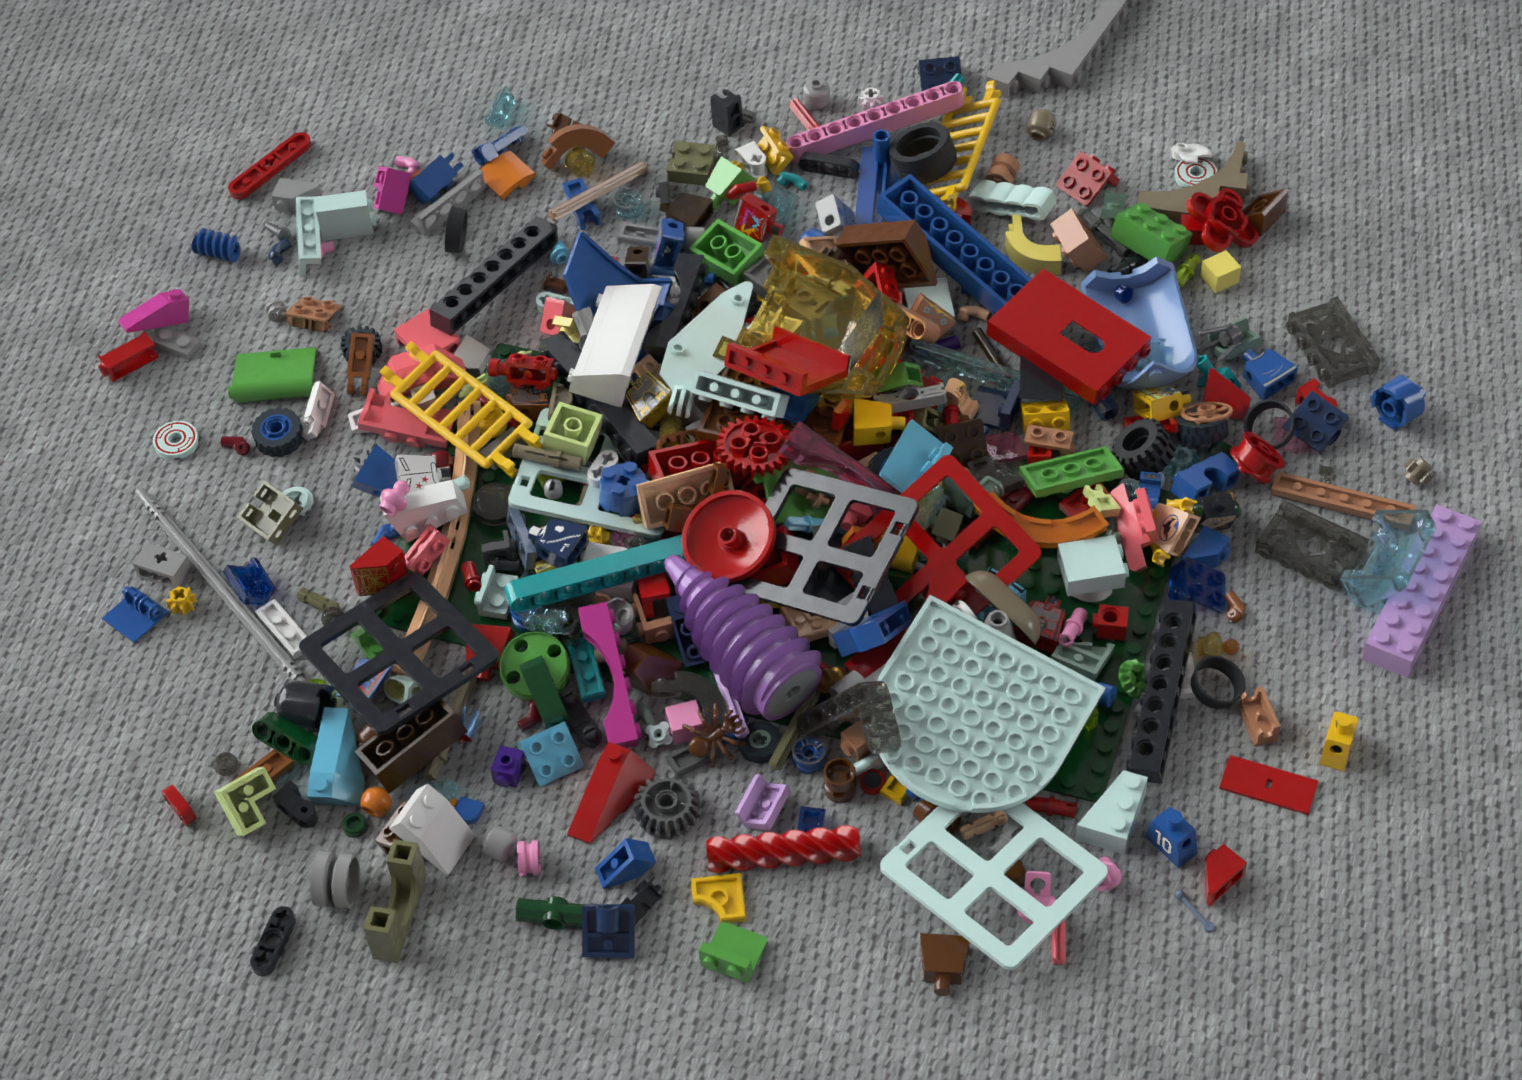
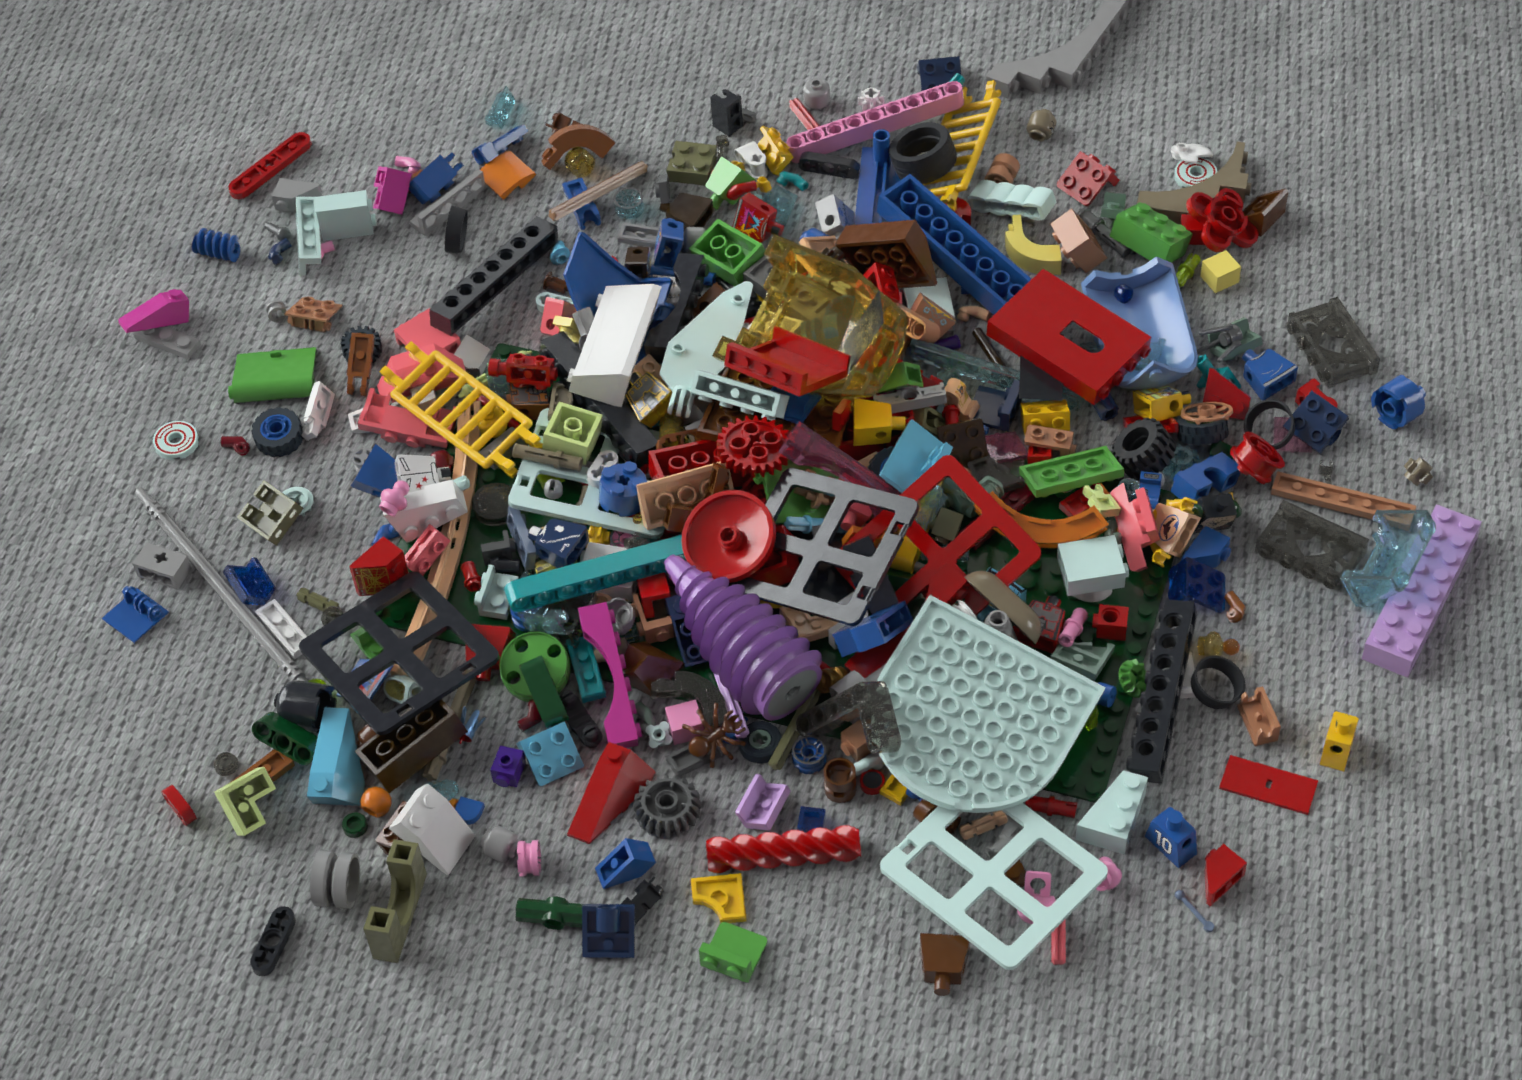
(128, 357): red window -> none
(181, 600): yellow gear -> none
(291, 804): black leg -> none
(1128, 263): black pin -> none

